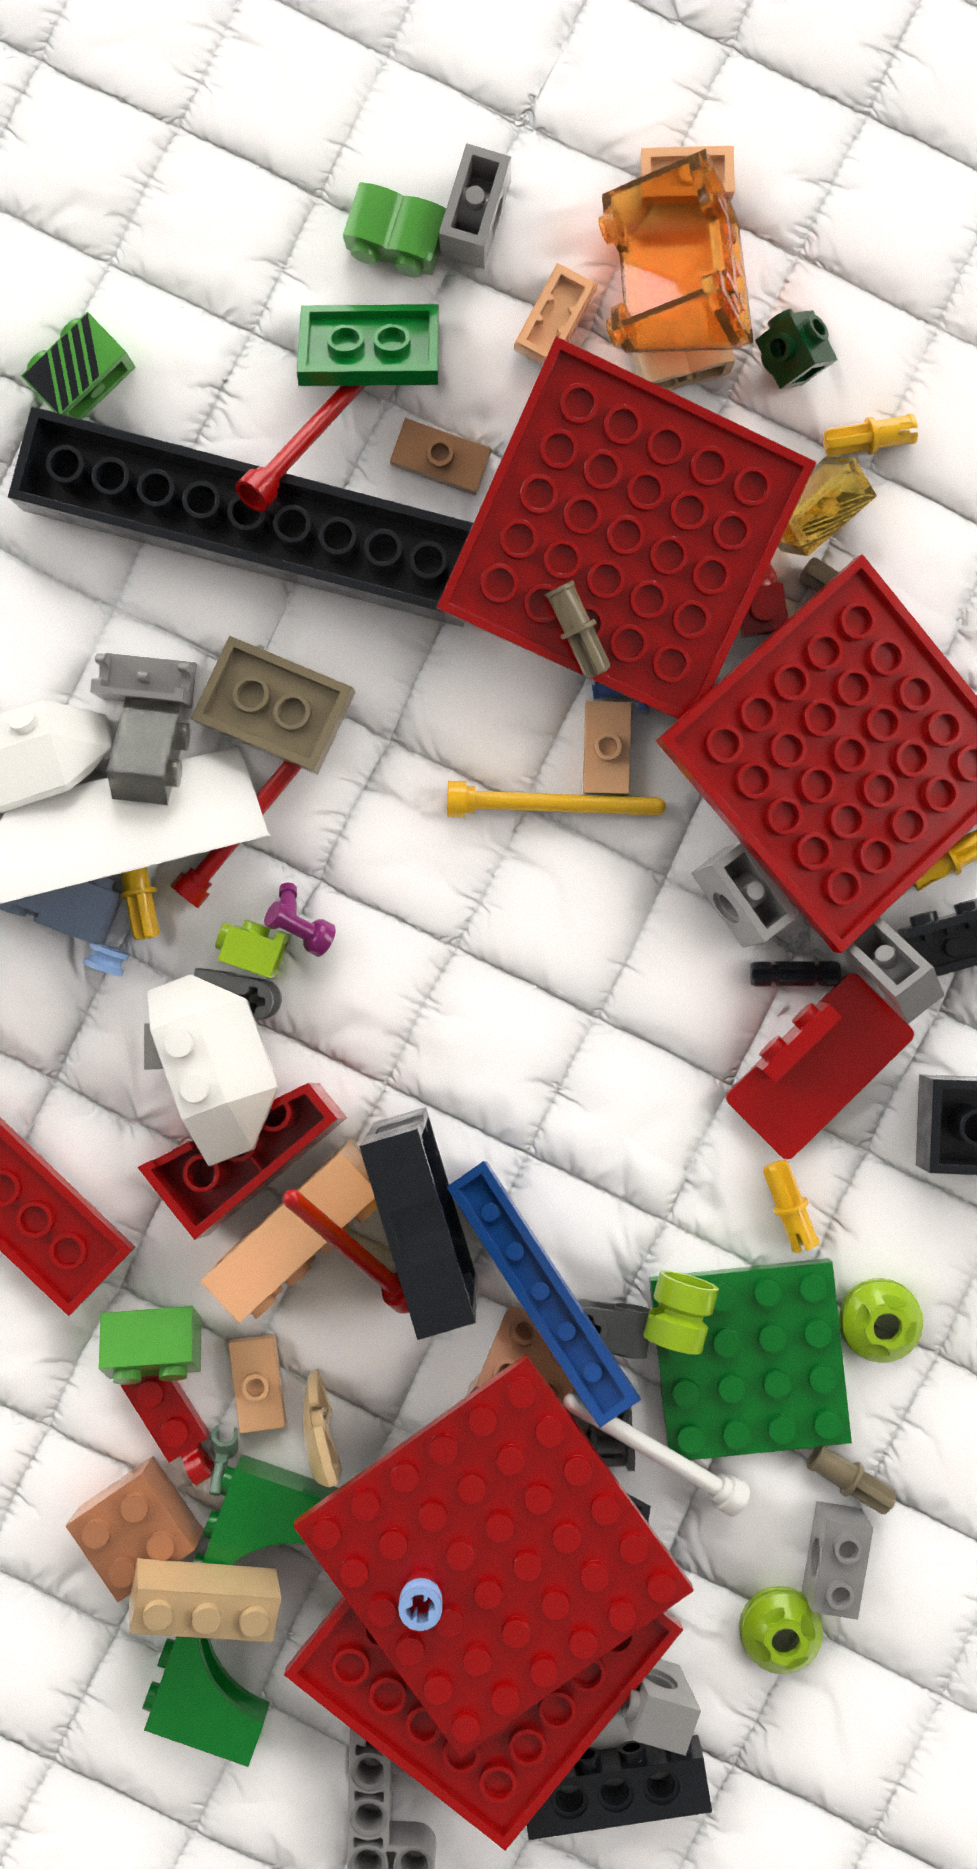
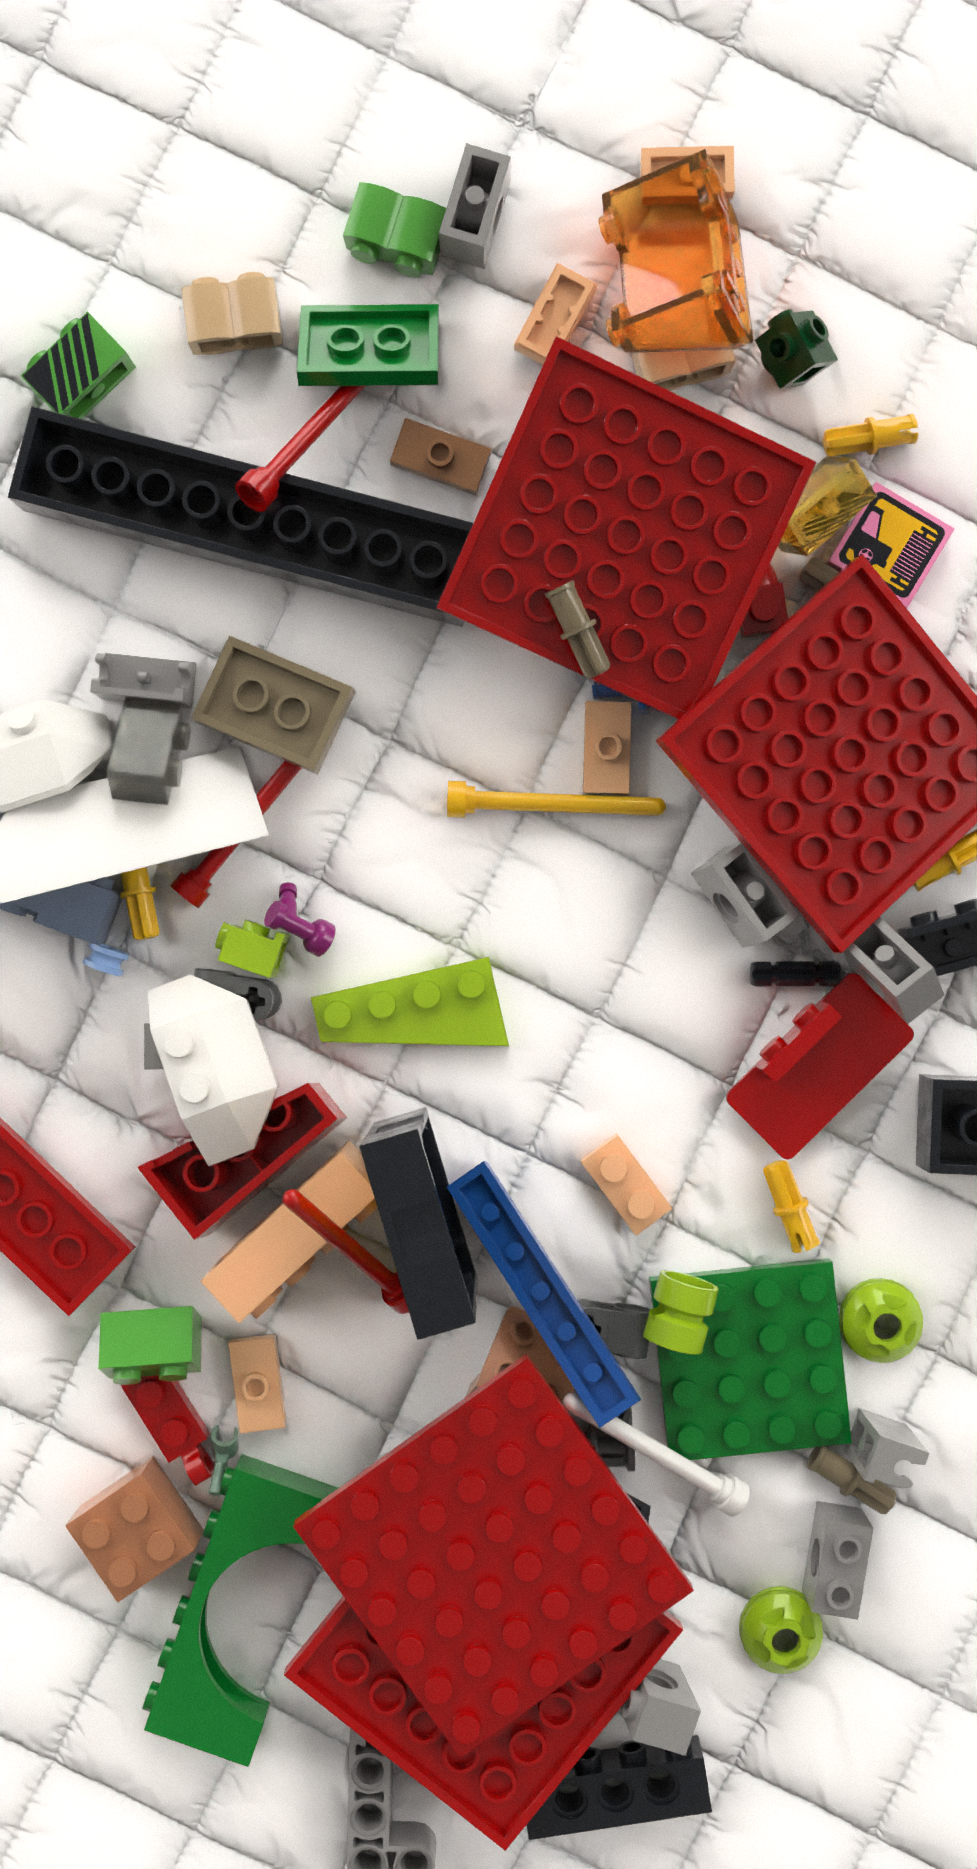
(204, 1600): tan brick -> none
(232, 314): none -> tan brick
(319, 1444): tan brick -> none
(413, 1619): light blue bush -> none
(427, 1007): none -> lime wing
(626, 1184): none -> light nougat plate
(879, 1445): none -> light grey hinge
(896, 541): none -> tile

